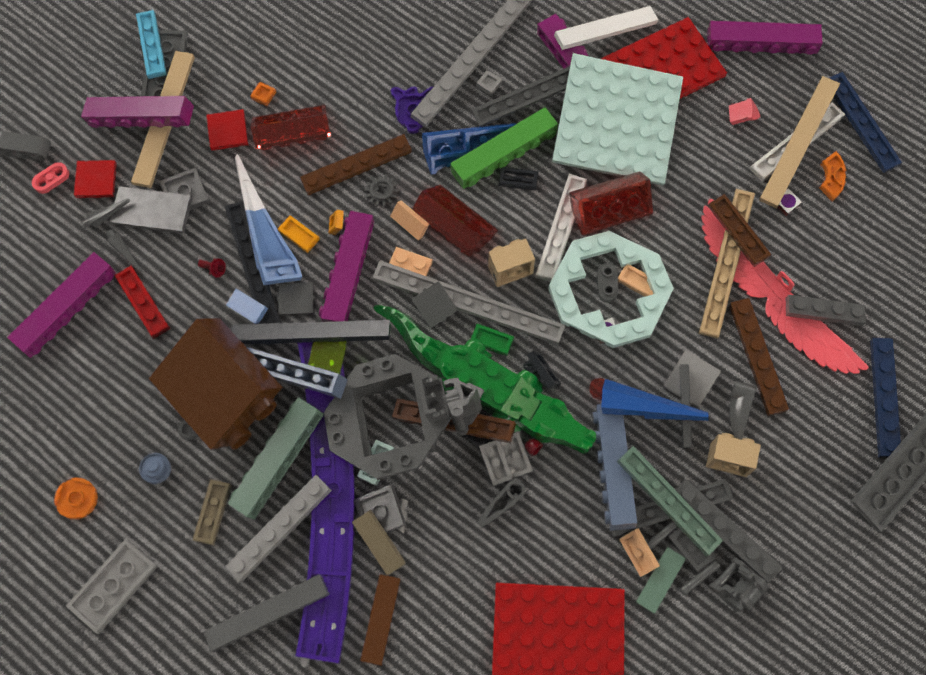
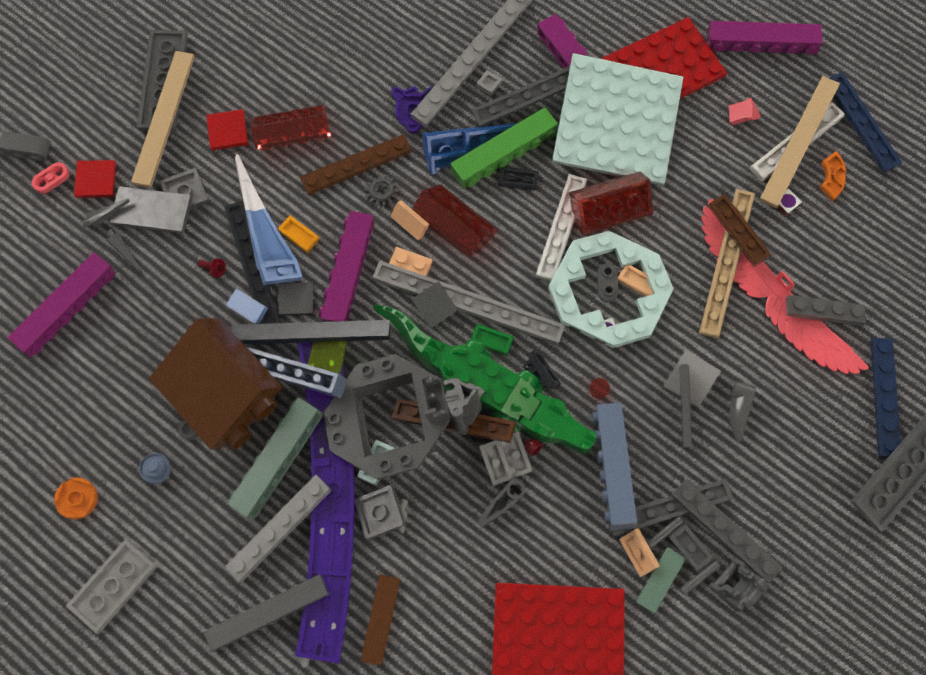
(137, 111): magenta brick -> none
(142, 302): red tile -> none
(151, 44): medium azure tile -> none
(212, 512): dark tan tile -> none
(263, 94): orange tile -> none
(336, 222): light orange tile -> none
(378, 542): dark tan tile -> none
(511, 262): tan brick -> none
(606, 27): white tile -> none
(625, 400): blue wedge -> none
(670, 501): sand green plate -> none
(733, 455): tan brick -> none
(758, 357): reddish brown plate -> none

